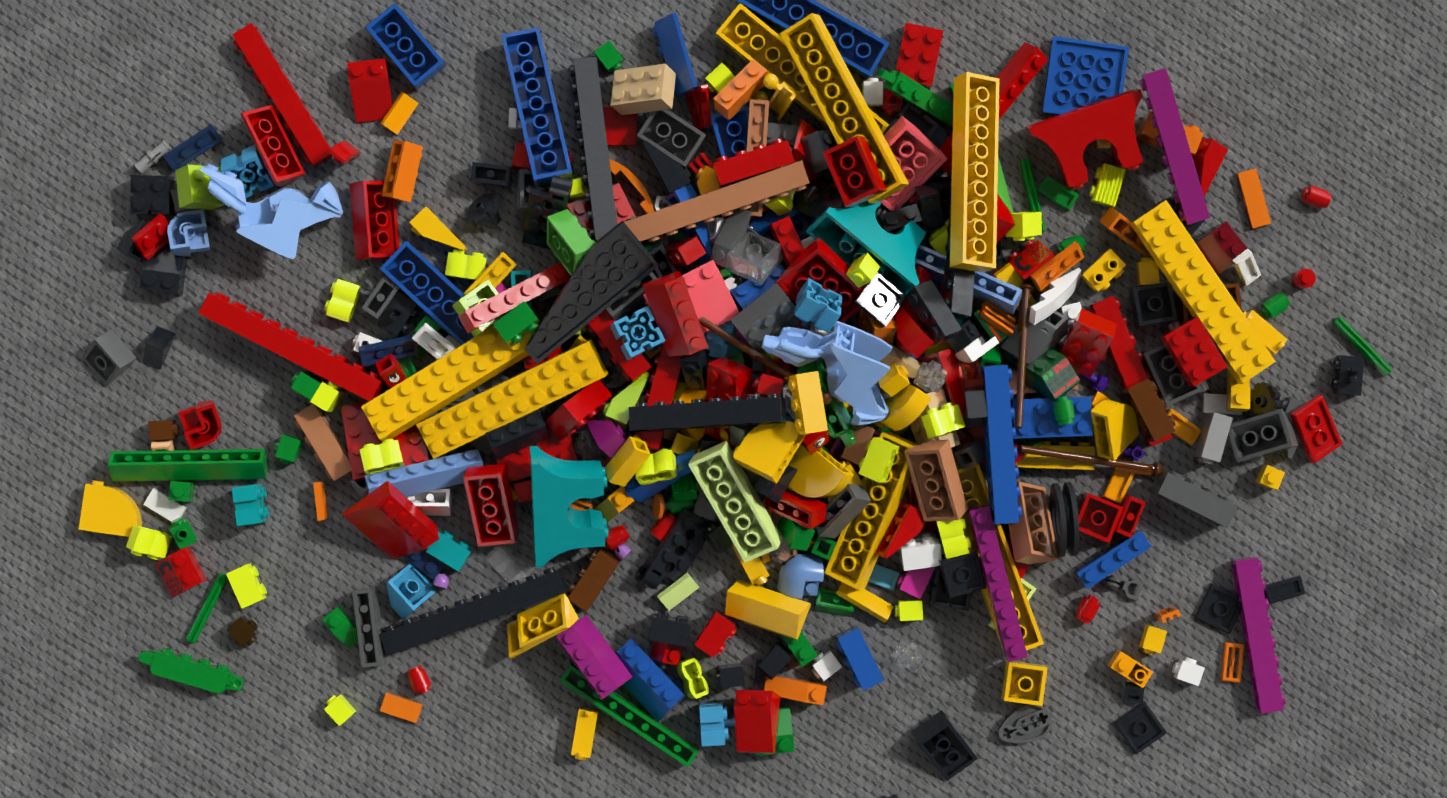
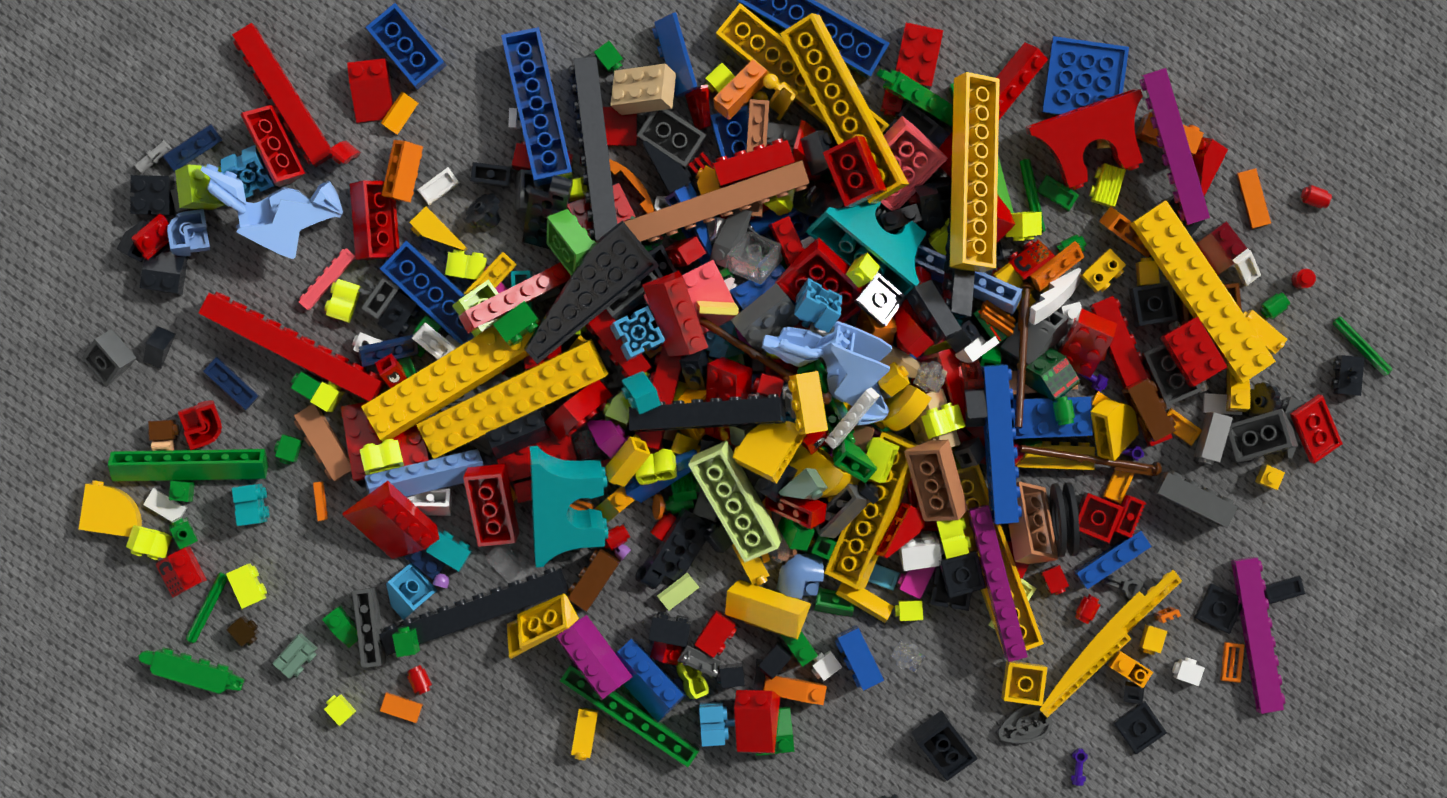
(231, 383): none -> dark blue plate
(295, 656): none -> sand green brick
(325, 281): none -> coral piece
(406, 642): none -> green brick
(438, 186): none -> white tile
(640, 392): none -> teal brick
(699, 661): none -> dark grey hinge
(717, 308): none -> light yellow tile
(805, 485): none -> sand green slope
(852, 418): none -> white piece
(853, 461): none -> green slope
(869, 491): none -> black plate
(873, 92): white brick -> none
(1054, 579): none -> red brick
(1080, 757): none -> dark purple bar
(1108, 641): none -> yellow slope

